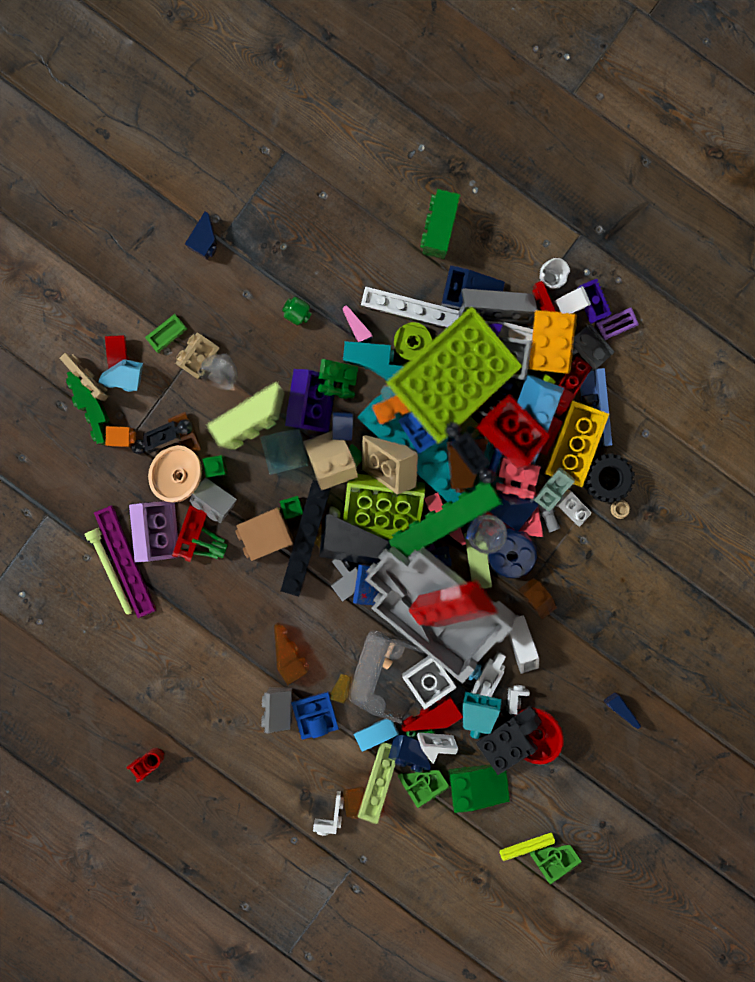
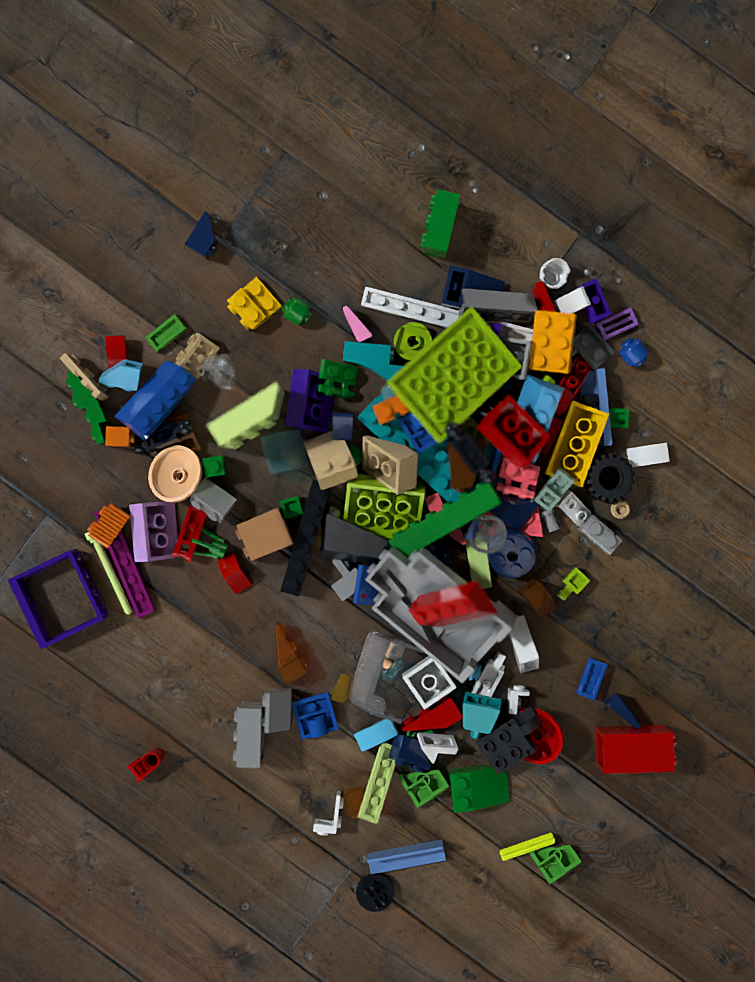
(30, 611): none -> dark purple window
(108, 525): none -> orange brick
(156, 399): none -> blue slope
(234, 573): none -> red slope
(249, 735): none -> light grey brick
(253, 304): none -> yellow plate
(380, 899): none -> black plate
(393, 670): none -> clear light blue arm
(406, 856): none -> medium blue panel
(575, 582): none -> lime plate
(591, 678): none -> blue plate
(600, 534): none -> light grey brick
(619, 418): none -> green plate
(633, 352): none -> blue head
(635, 750): none -> red brick
(648, 455): none -> white slope

